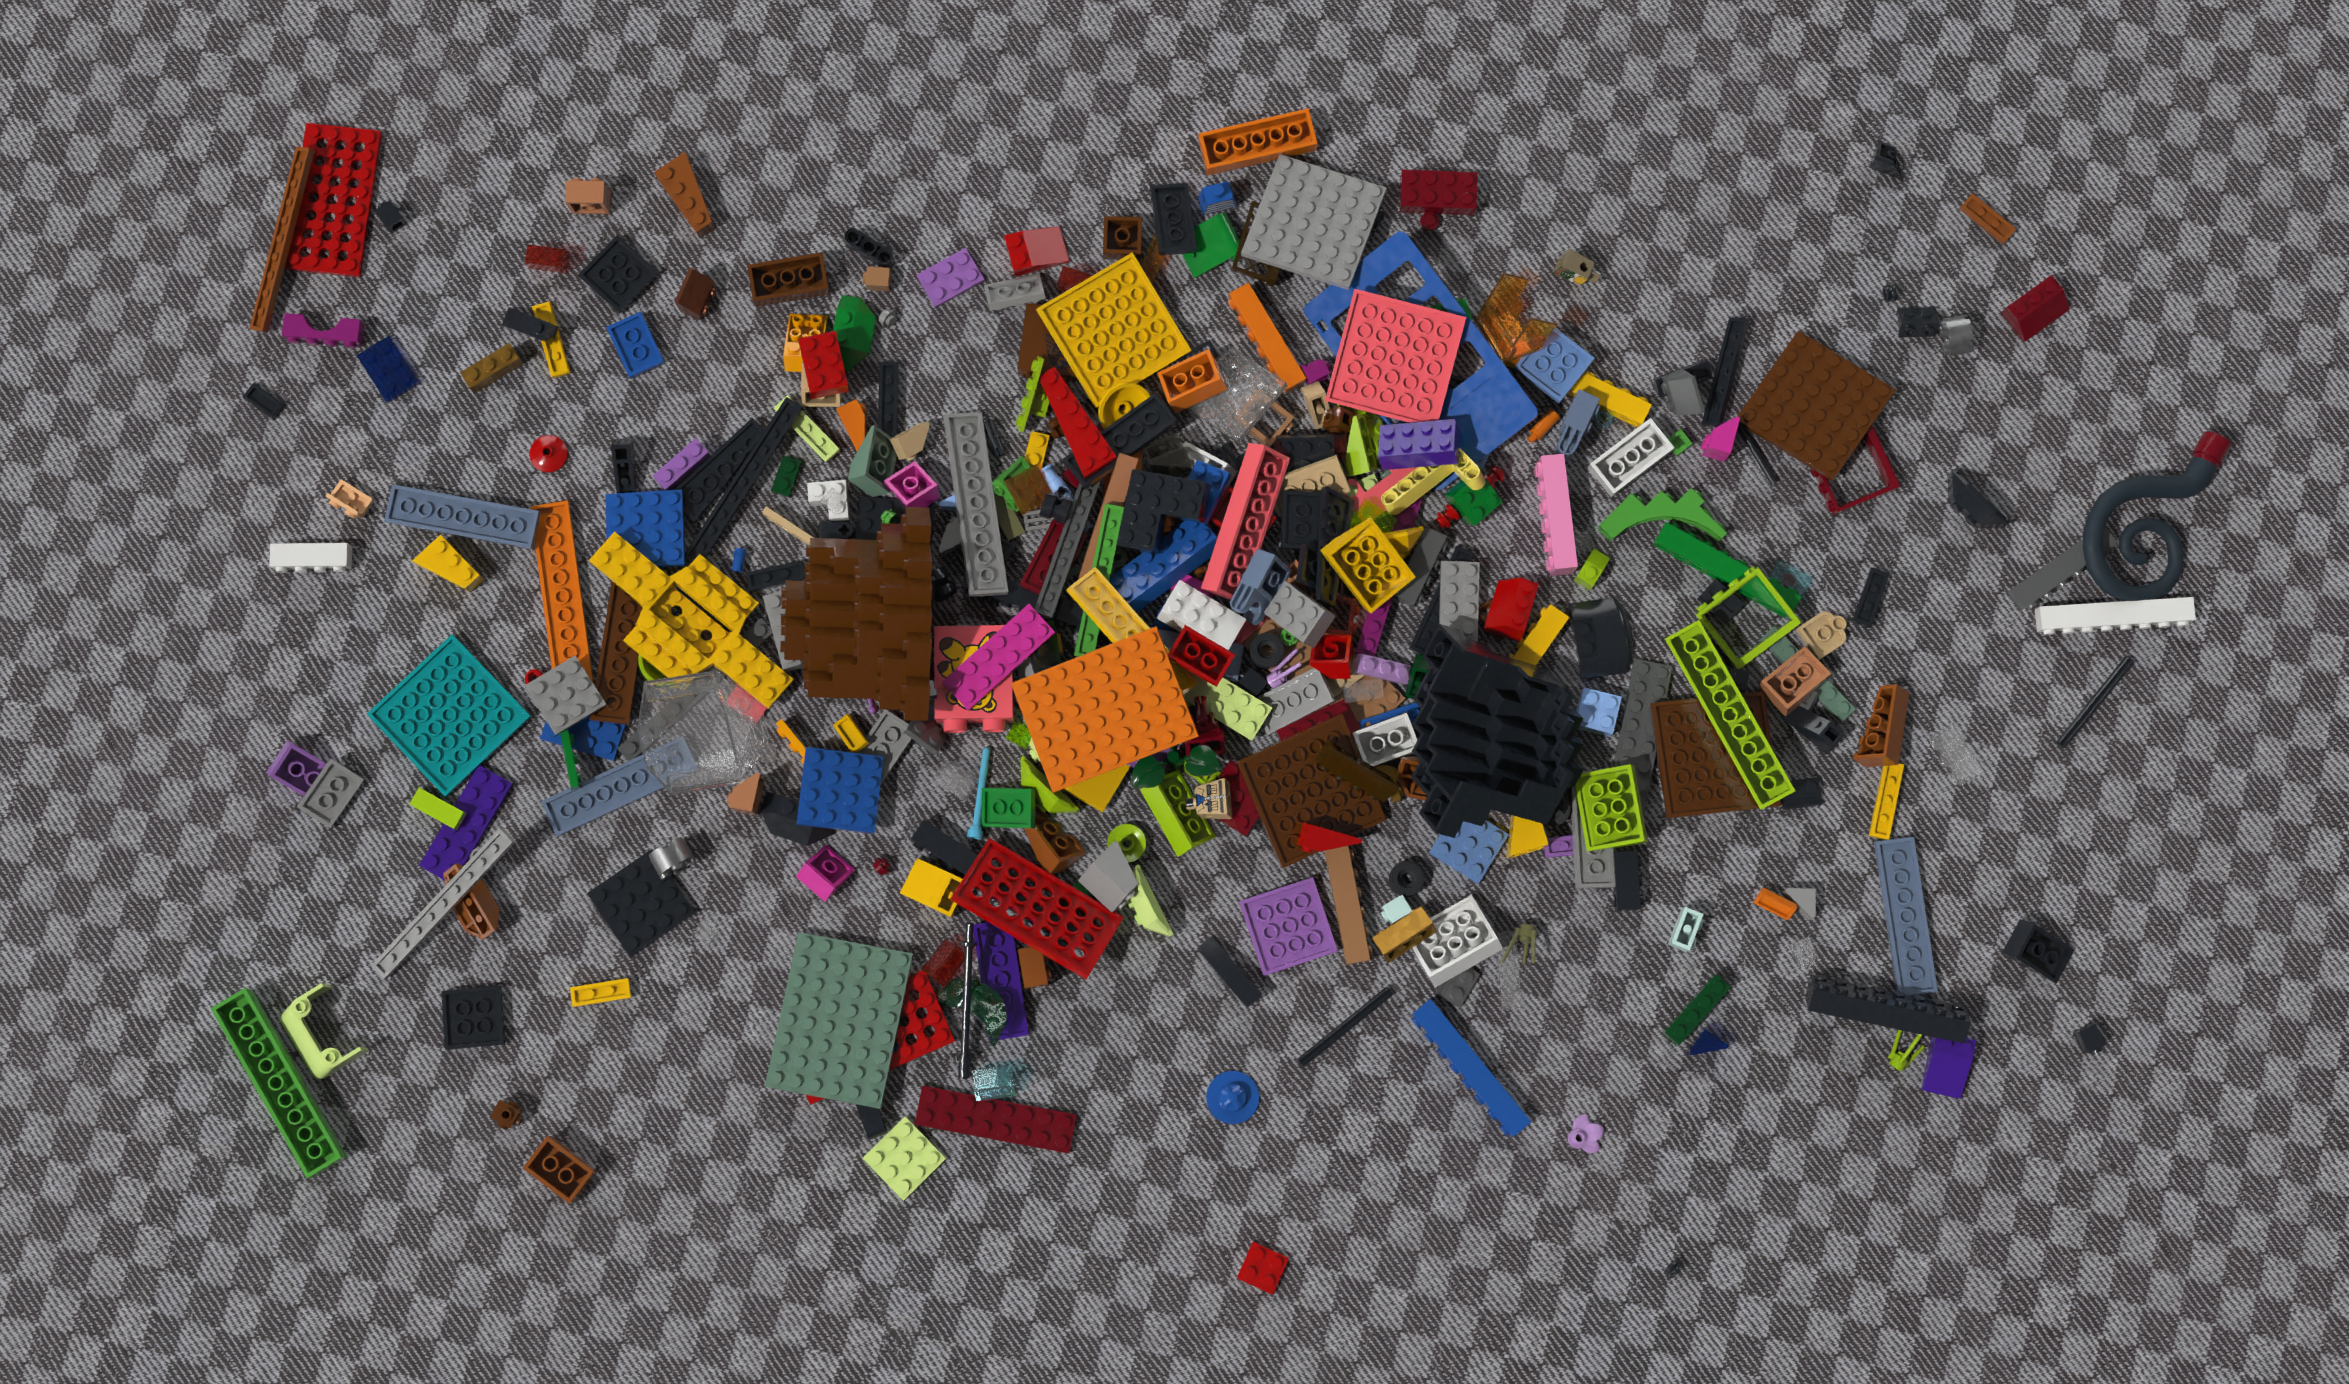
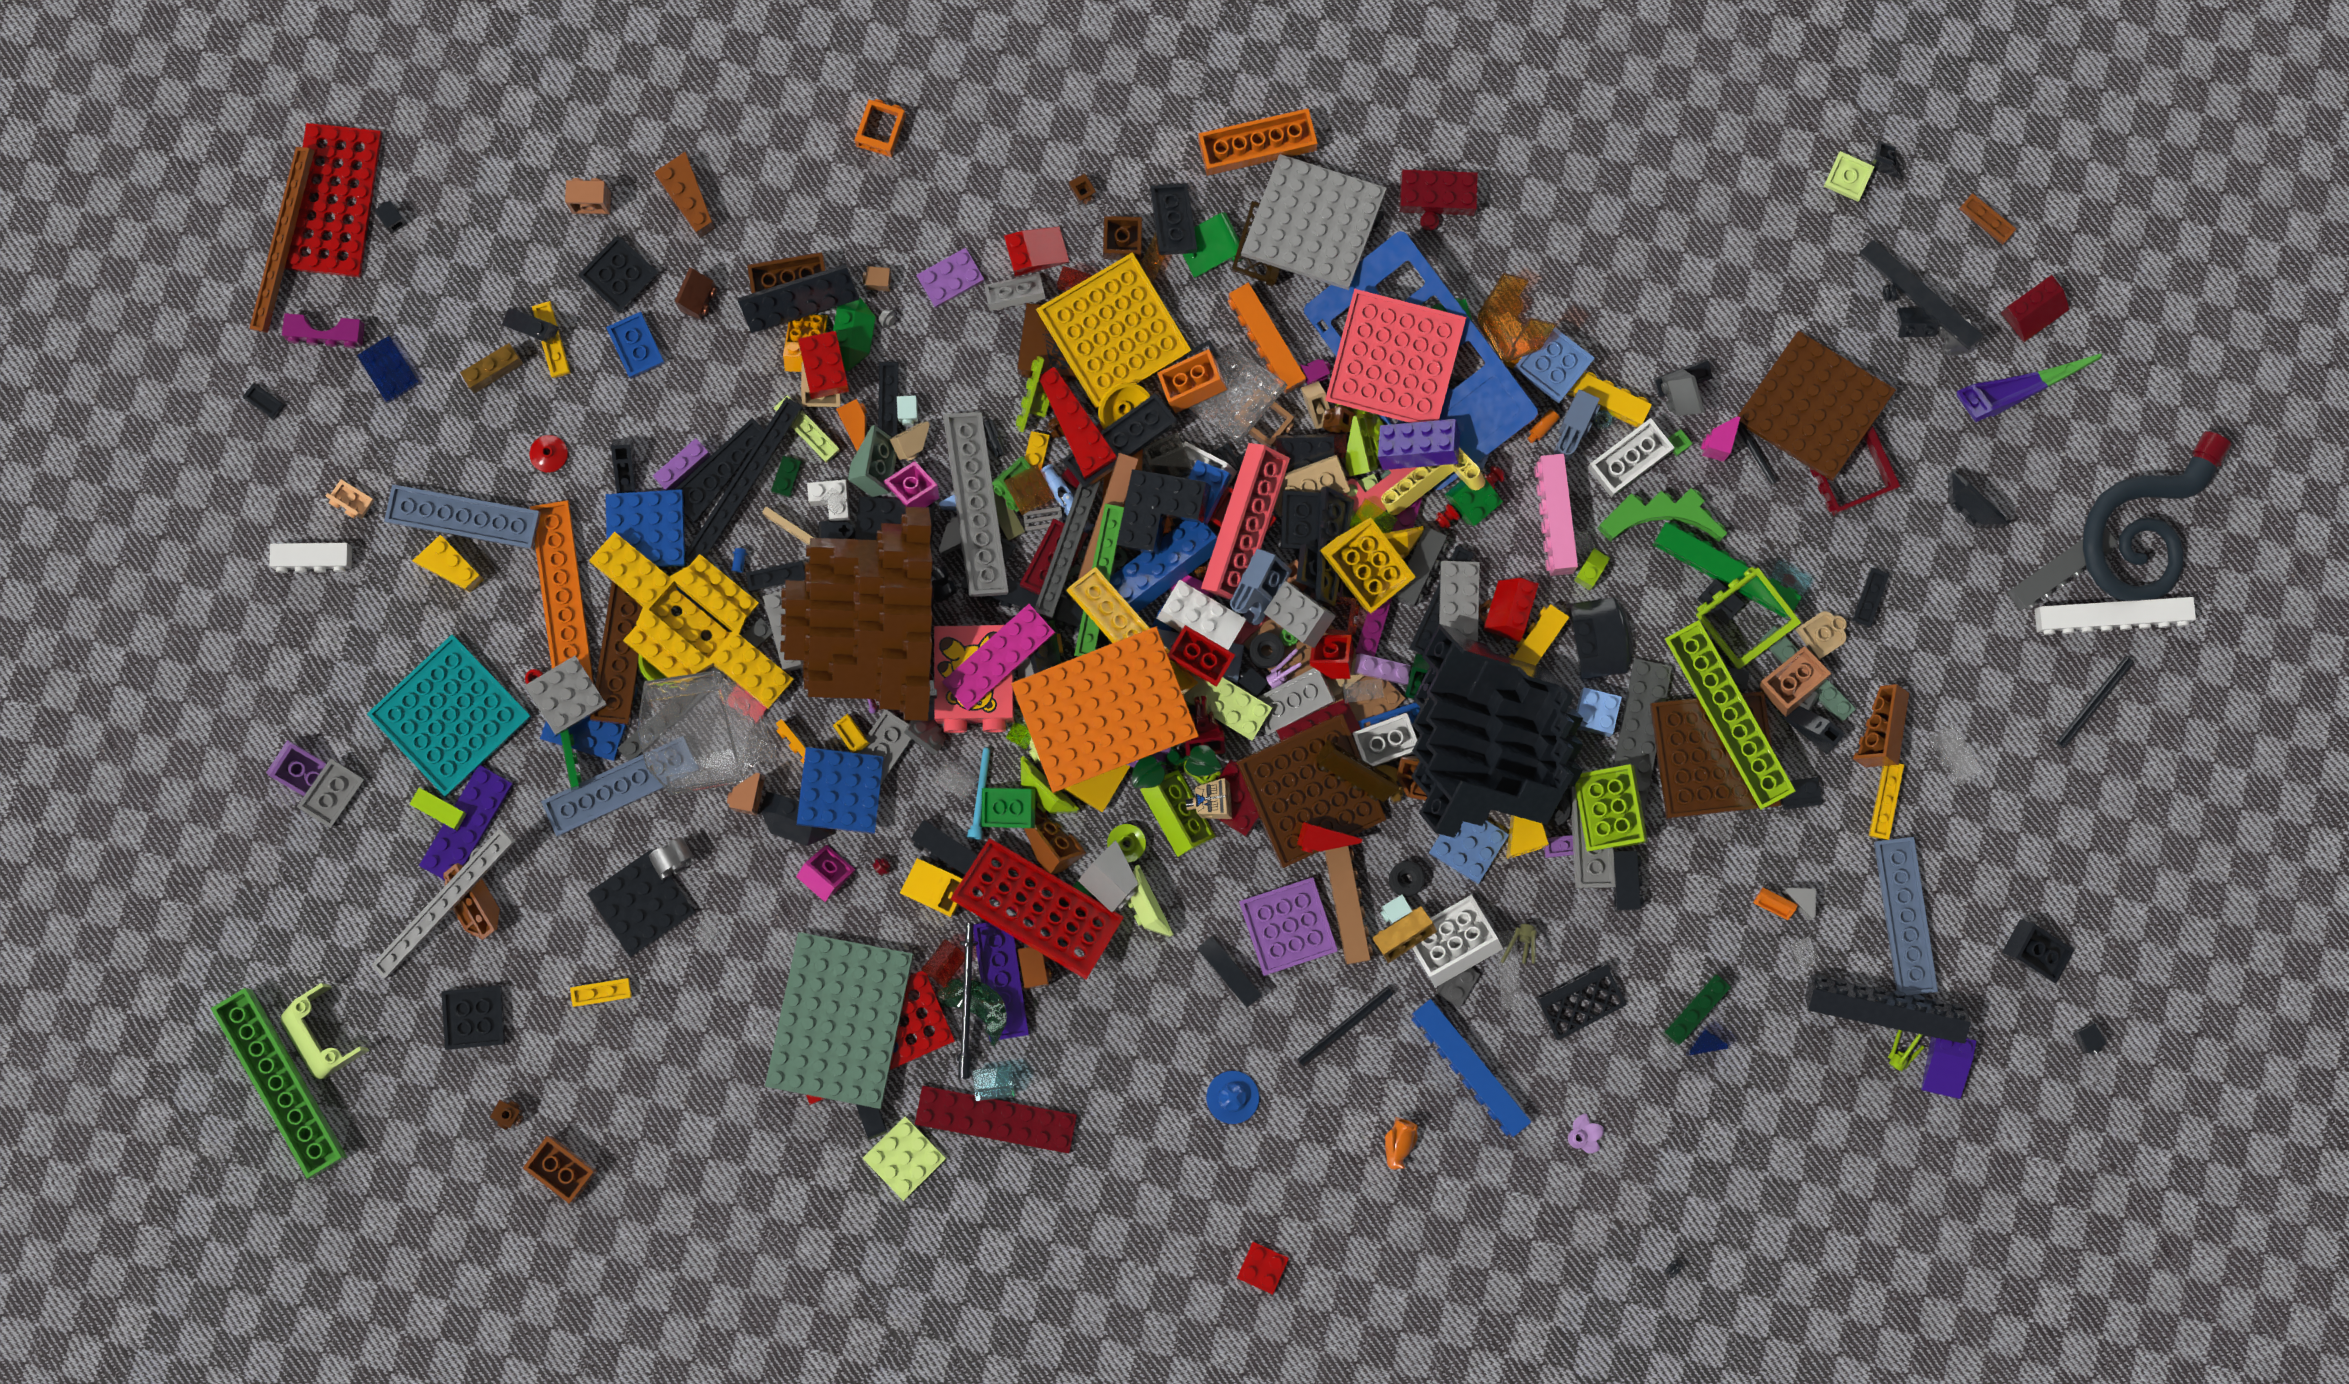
(547, 259): clear red brick -> none
(798, 298): none -> black plate
(864, 241): black beam -> none
(875, 145): none -> orange window
(889, 516): bright green plate -> none
(907, 410): none -> light aqua brick
(1055, 508): black wheel -> none
(1080, 184): none -> reddish brown brick
(1217, 198): blue torso -> none
(1400, 1142): none -> orange animal
(1575, 268): dark tan torso -> none
(1577, 984): none -> black fence
(1685, 929): light aqua brick -> none
(1725, 372): black plate -> none
(1849, 176): none -> yellowish green plate
(1921, 295): none -> black tile
(1999, 395): none -> dark purple plate

